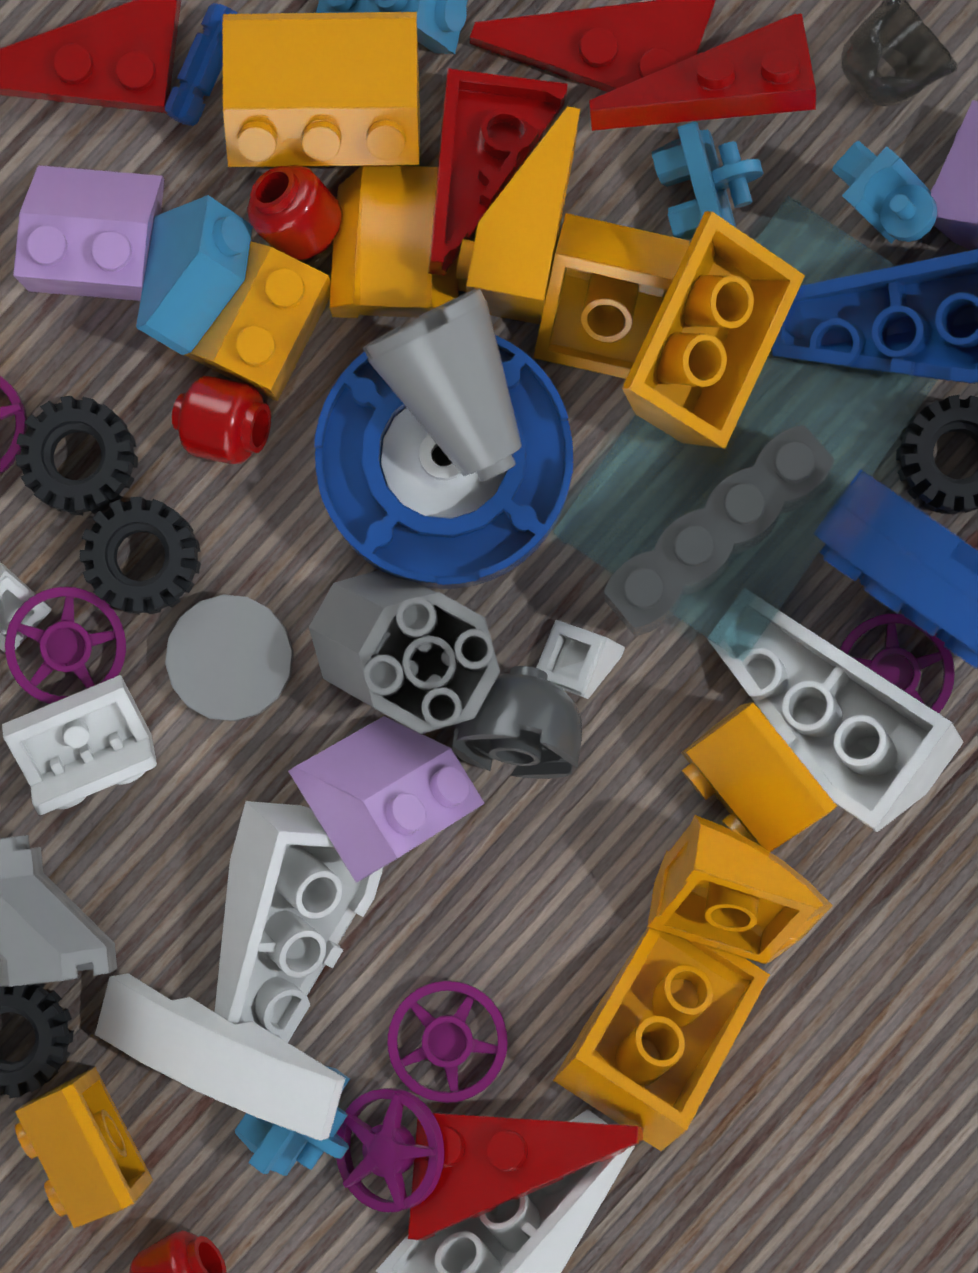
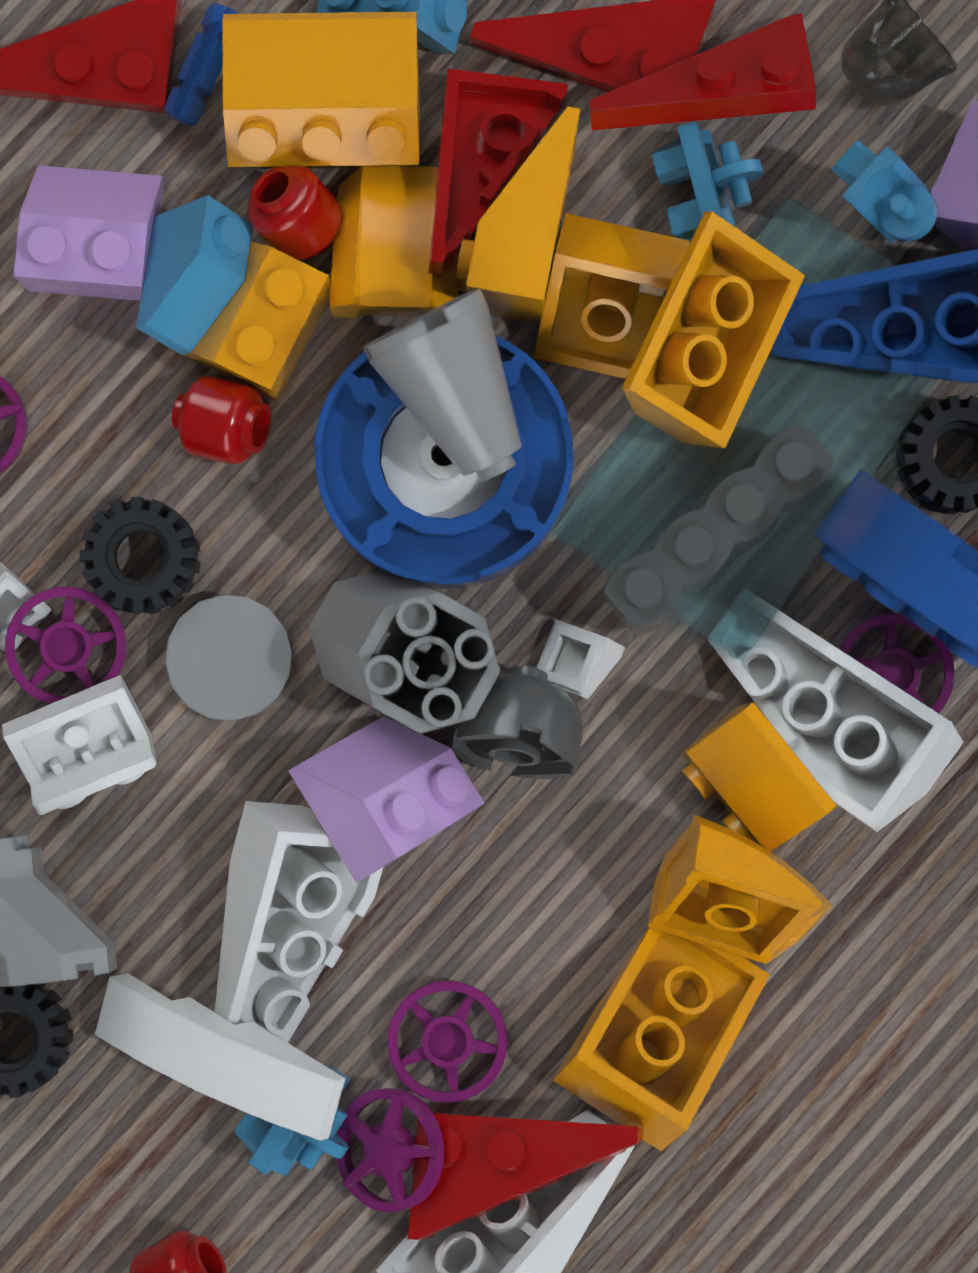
(45, 434): black tyre -> none
(82, 1149): light orange slope -> none

